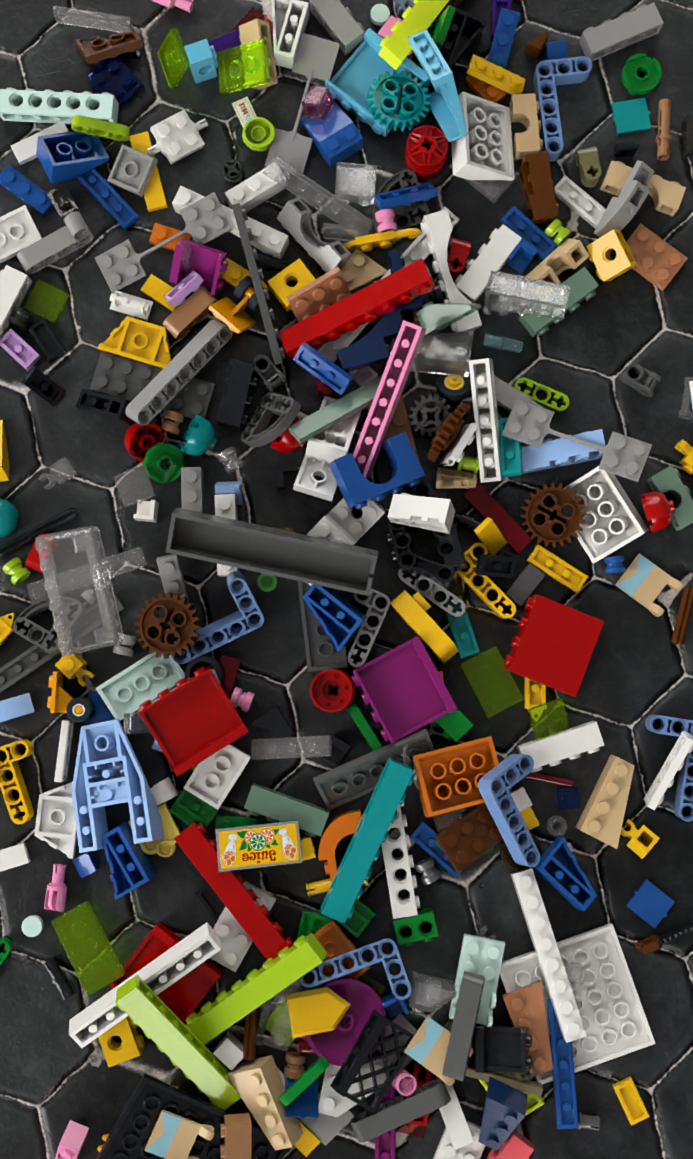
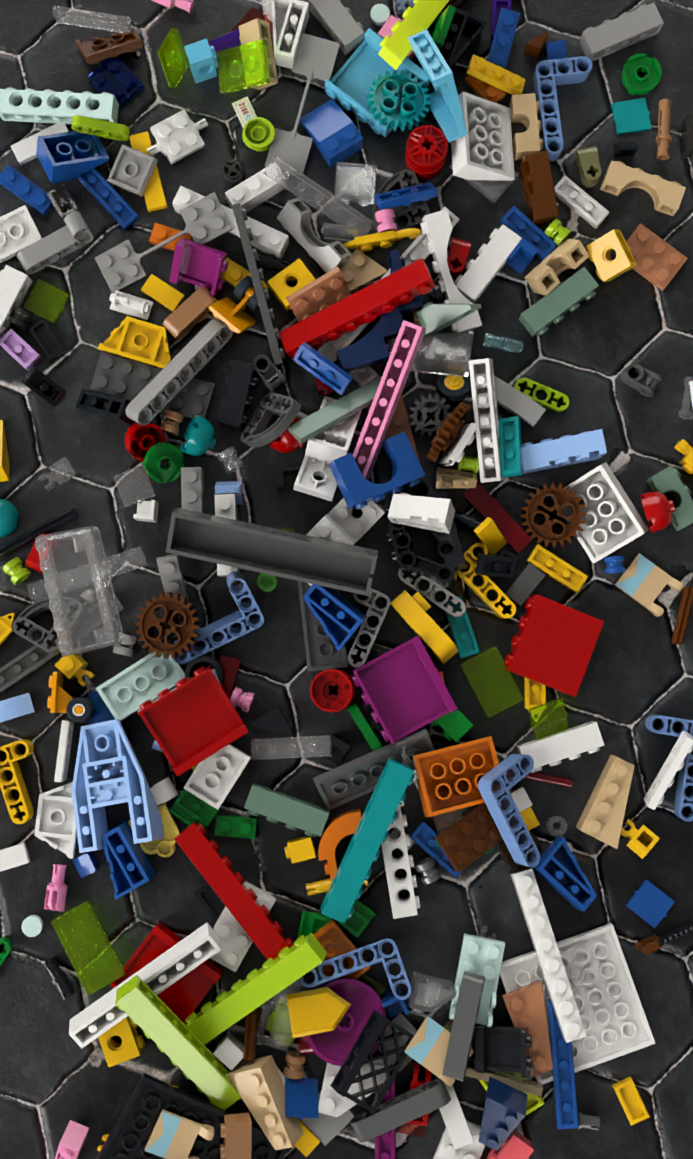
(134, 724): clear tile -> none
(189, 284): lavender plate -> none
(258, 846): tile -> none
(304, 1080): green beam -> none
(317, 102): clear pink brick -> none
(408, 1083): bright pink wheel -> none
(414, 923): green brick -> none
(525, 296): clear wedge -> none
(568, 798): clear blue plate -> none
(620, 456): light grey hinge -> none
(630, 199): light grey slope -> none

